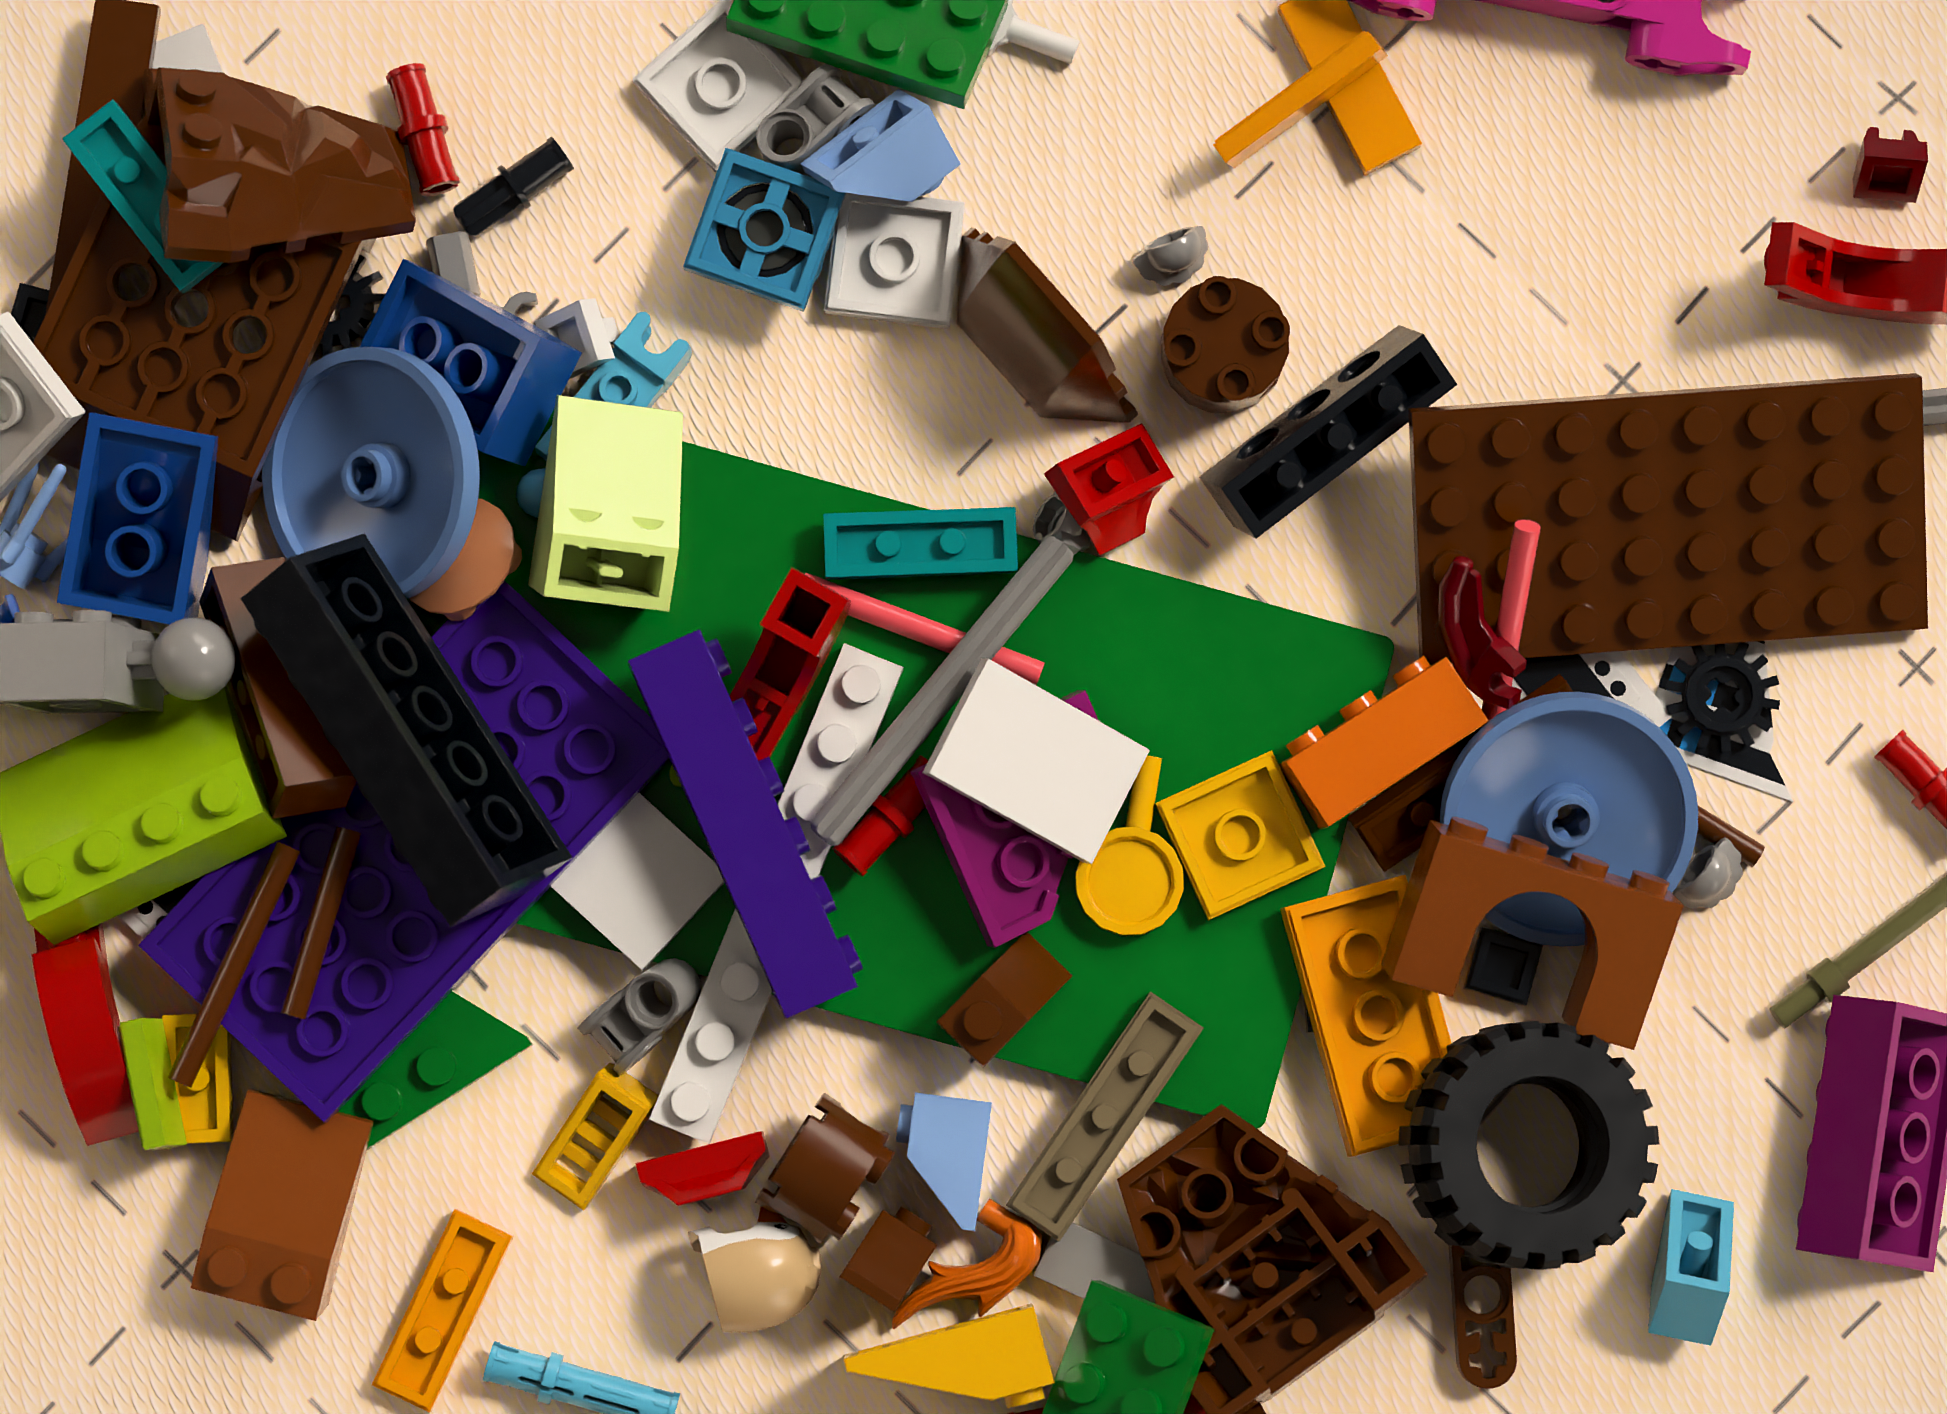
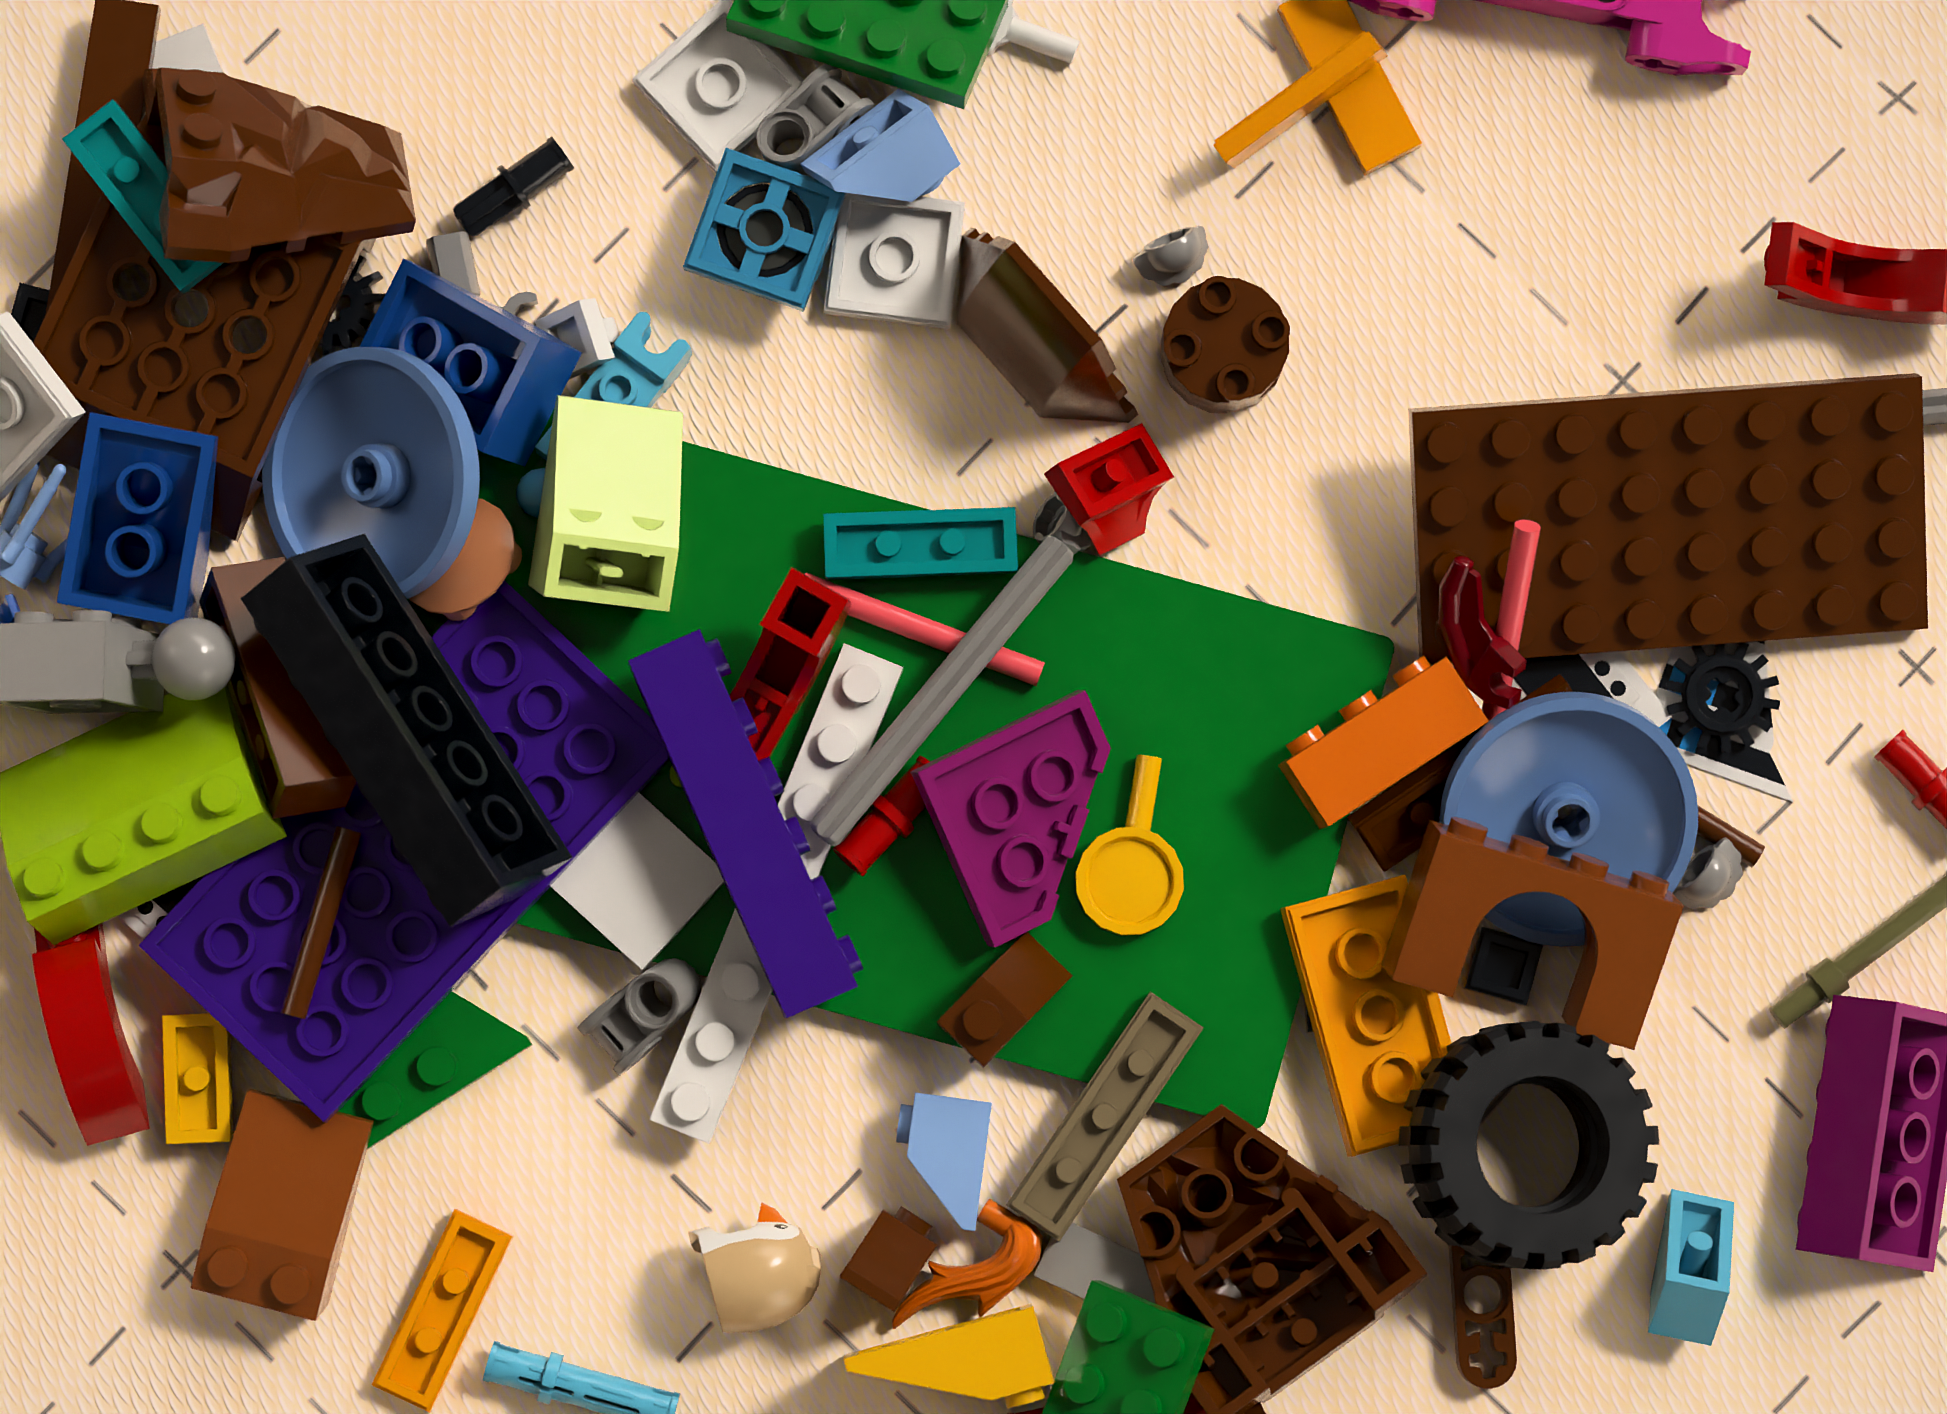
(151, 1089): lime tile -> none
(234, 964): reddish brown bar -> none
(422, 129): red pin -> none
(626, 1091): yellow slope -> none
(705, 1169): red slope -> none
(825, 1170): reddish brown brick -> none
(1036, 761): white tile -> none
(1240, 835): yellow tile -> none
(1327, 431): black brick -> none
(1890, 167): dark red tile -> none

